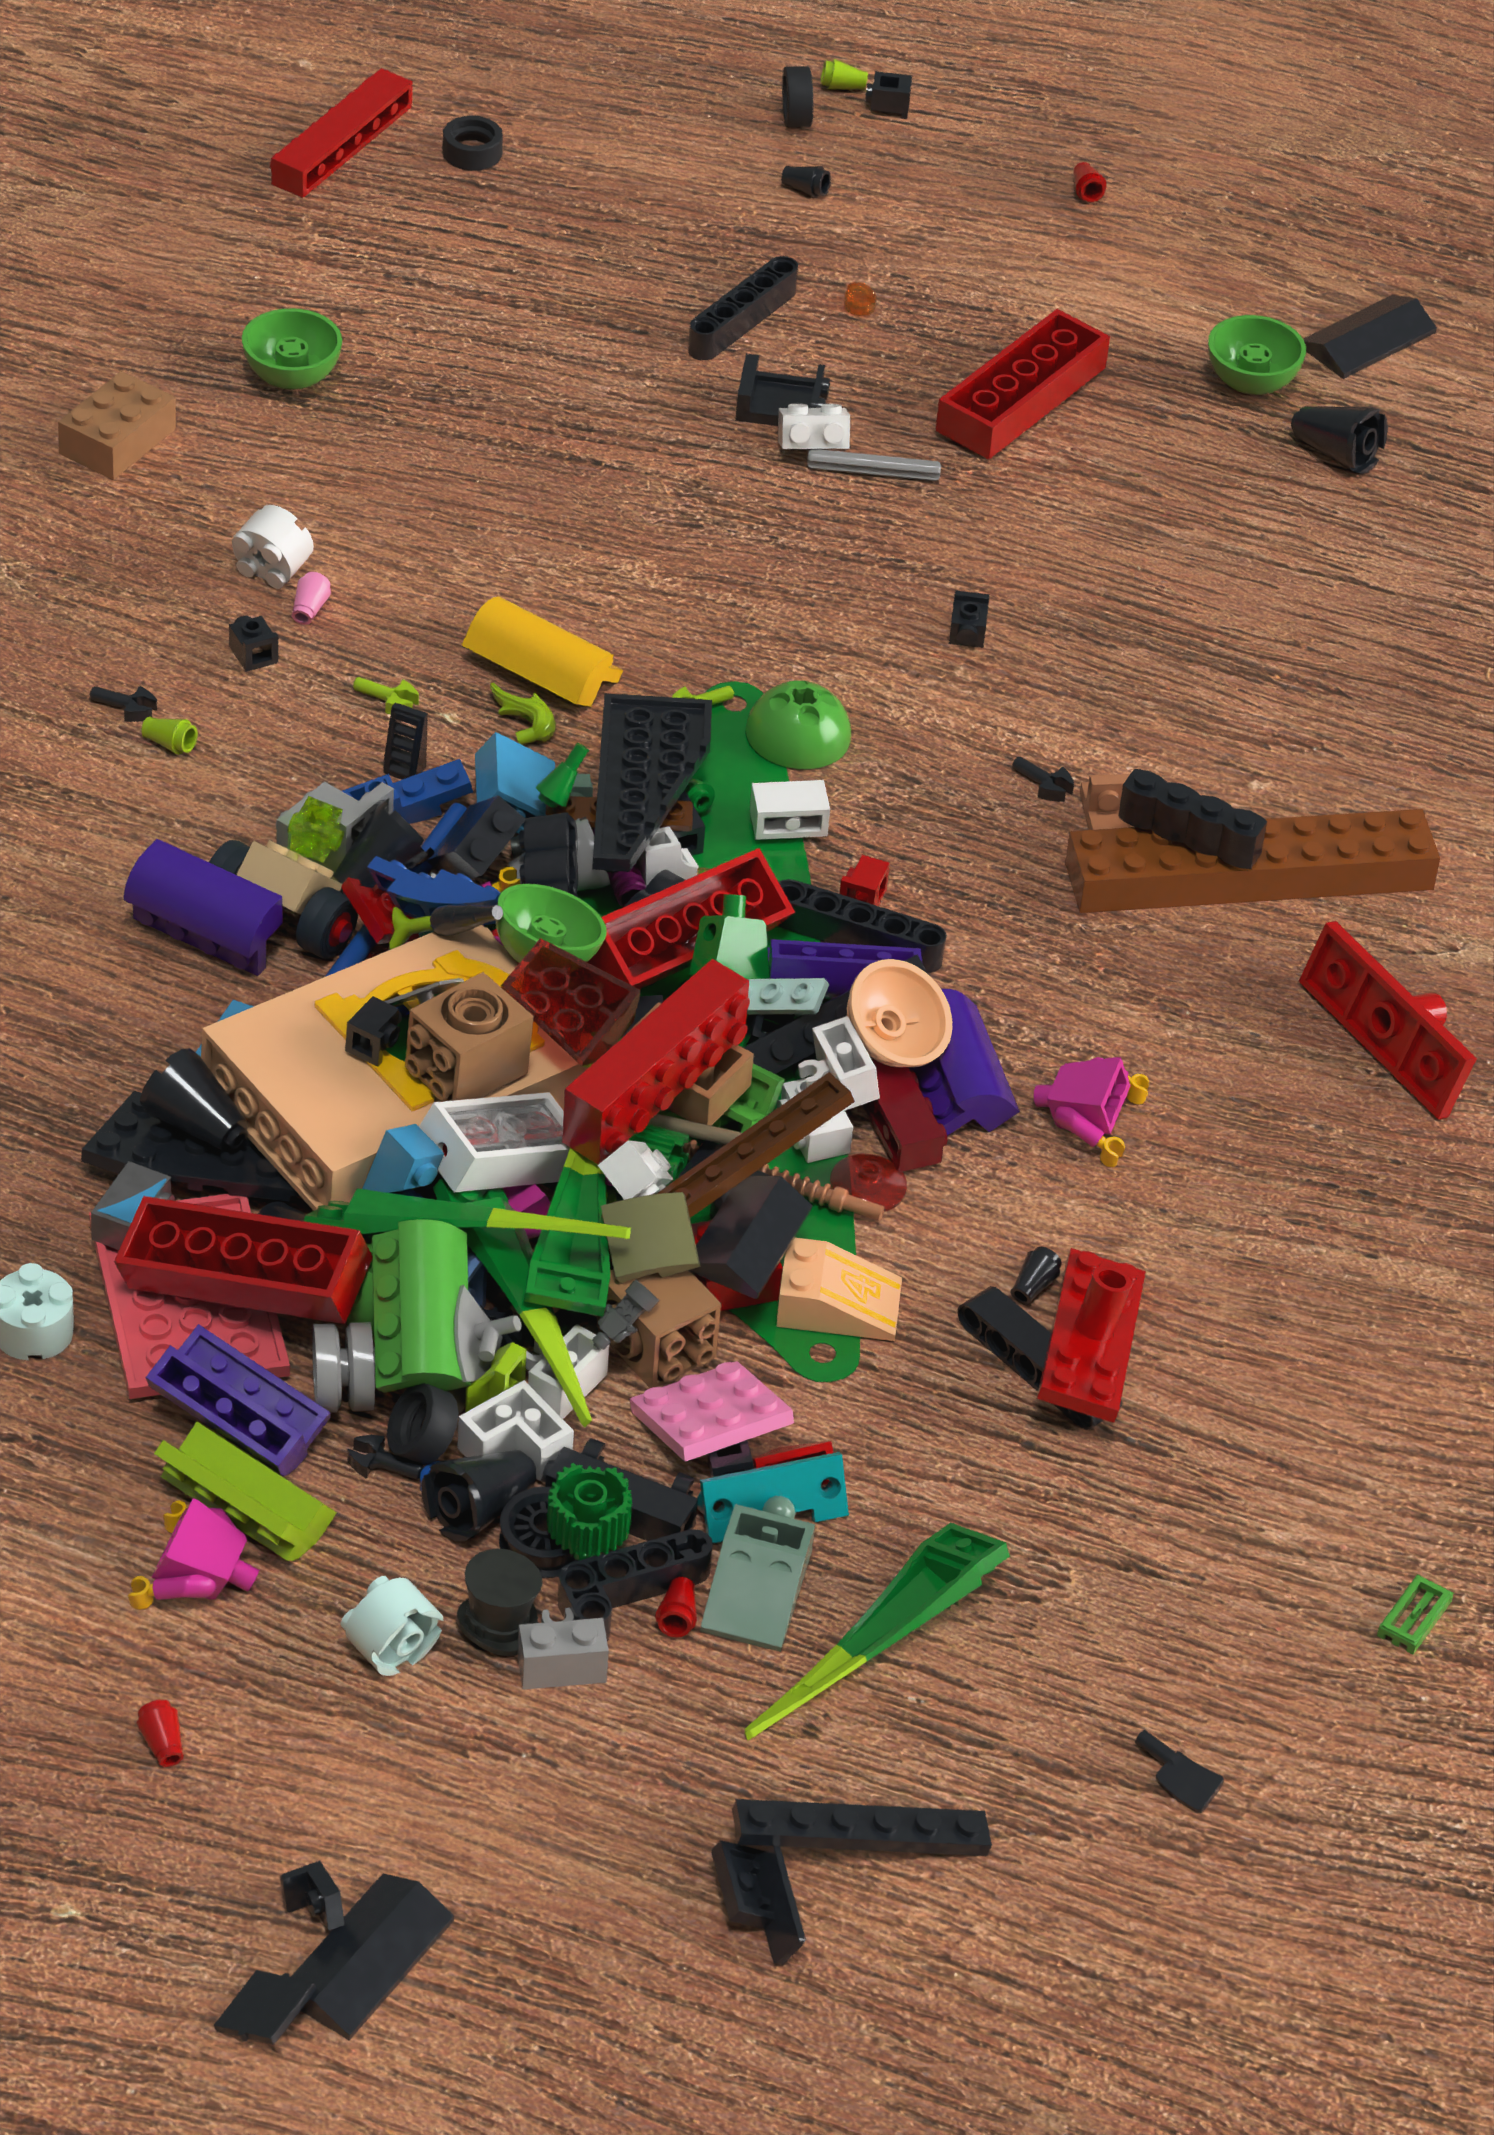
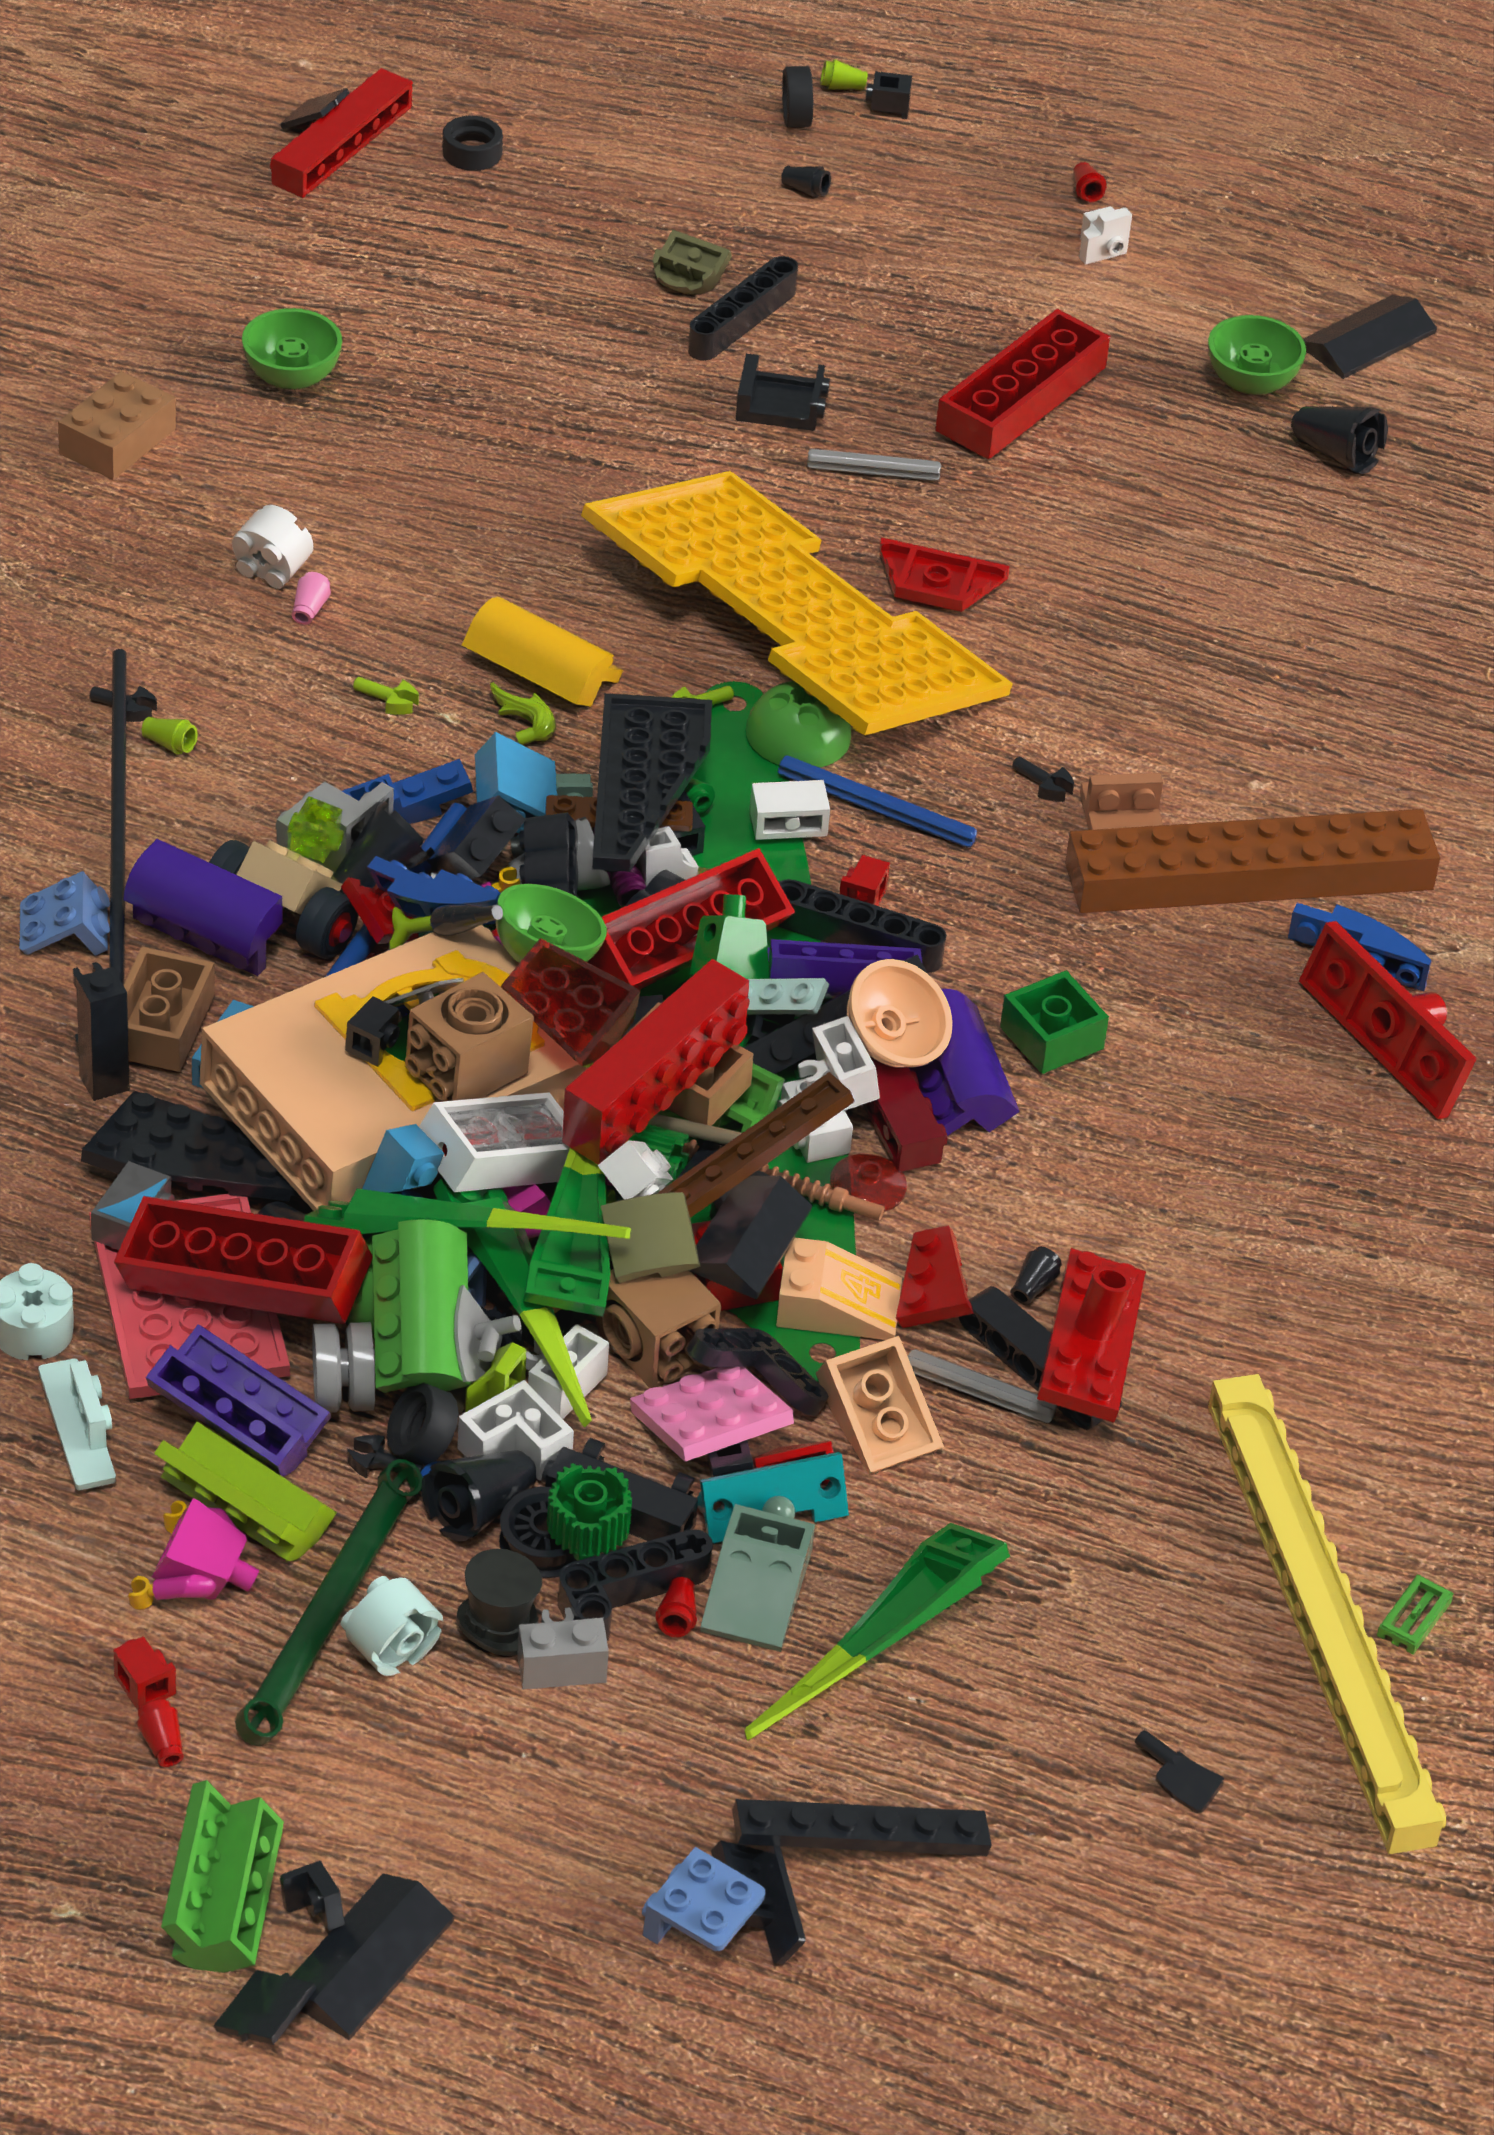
(65, 909): none -> medium blue bracket
(79, 1420): none -> light aqua bracket
(102, 1032): none -> black brick
(118, 813): none -> black piece
(143, 1672): none -> red brick
(166, 1006): none -> medium nougat brick
(194, 1102): black cone -> none
(221, 1880): none -> bright green brick
(251, 633): black brick -> none
(314, 108): none -> piece
(328, 1603): none -> dark green piece
(400, 762): black slope -> none
(558, 784): green cone -> none
(618, 1321): dark grey piece -> none
(690, 264): none -> olive slope
(702, 1901): none -> medium blue bracket
(759, 1349): none -> black beam
(814, 427): white brick -> none
(830, 635): none -> yellow piece
(860, 299): clear orange tile -> none
(880, 802): none -> blue axle
(880, 1405): none -> light nougat slope
(933, 1280): none -> red wing
(938, 575): none -> red wing
(969, 619): black brick -> none
(981, 1386): none -> light grey axle
(1054, 1021): none -> green brick
(1089, 1099): dark pink torso -> none
(1104, 234): none -> white brick
(1192, 818): black brick -> none
(1326, 1616): none -> light yellow brick
(1392, 950): none -> blue slope

